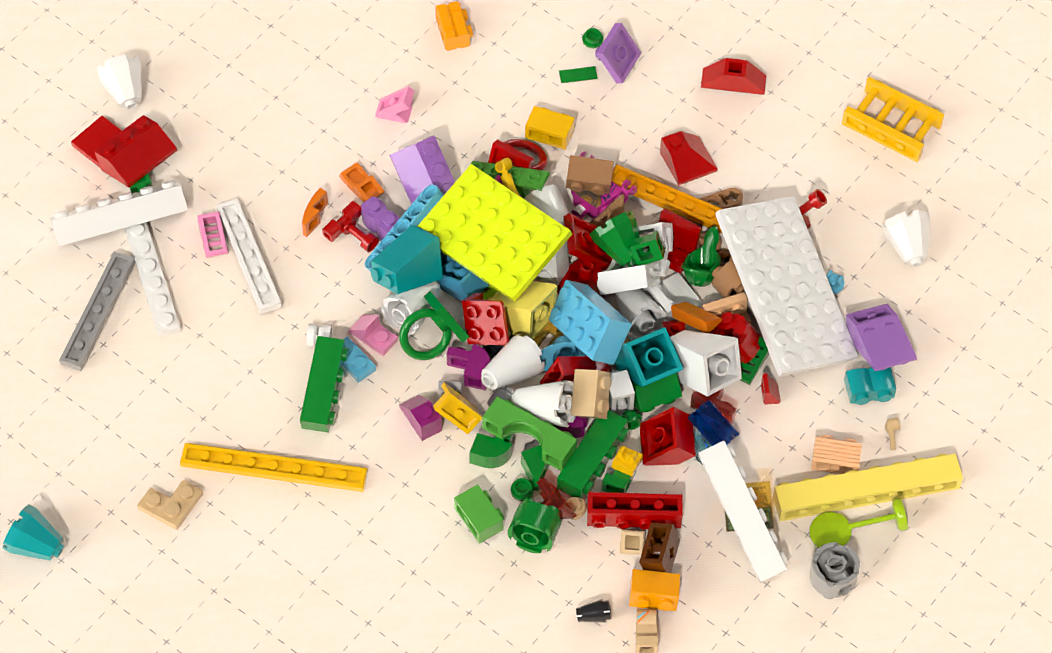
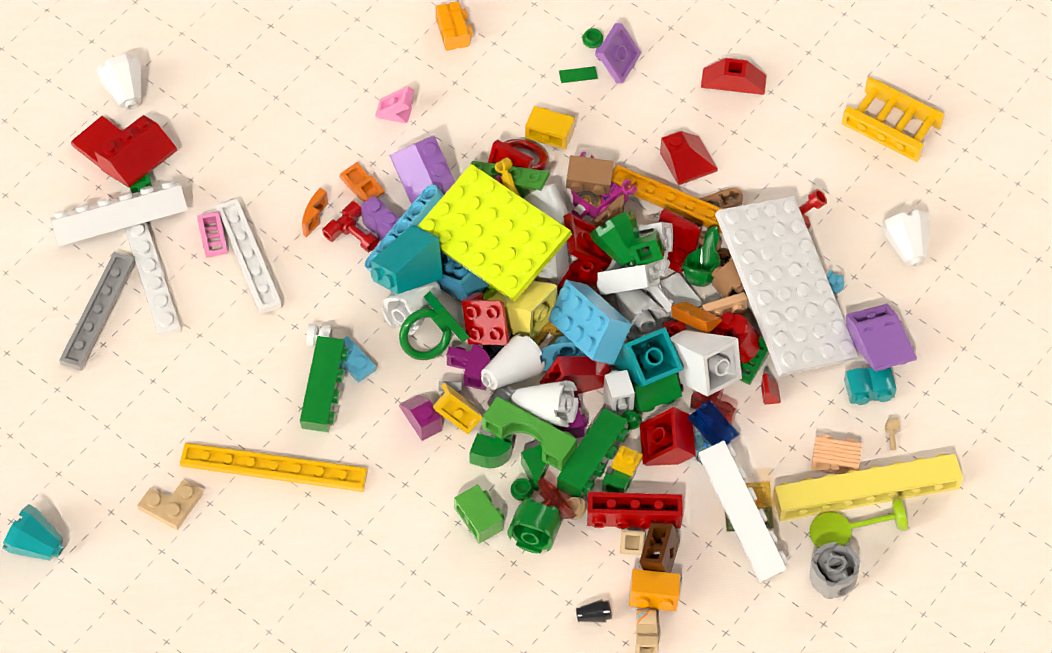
(373, 334): bright pink slope -> none
(590, 394): tan brick -> none

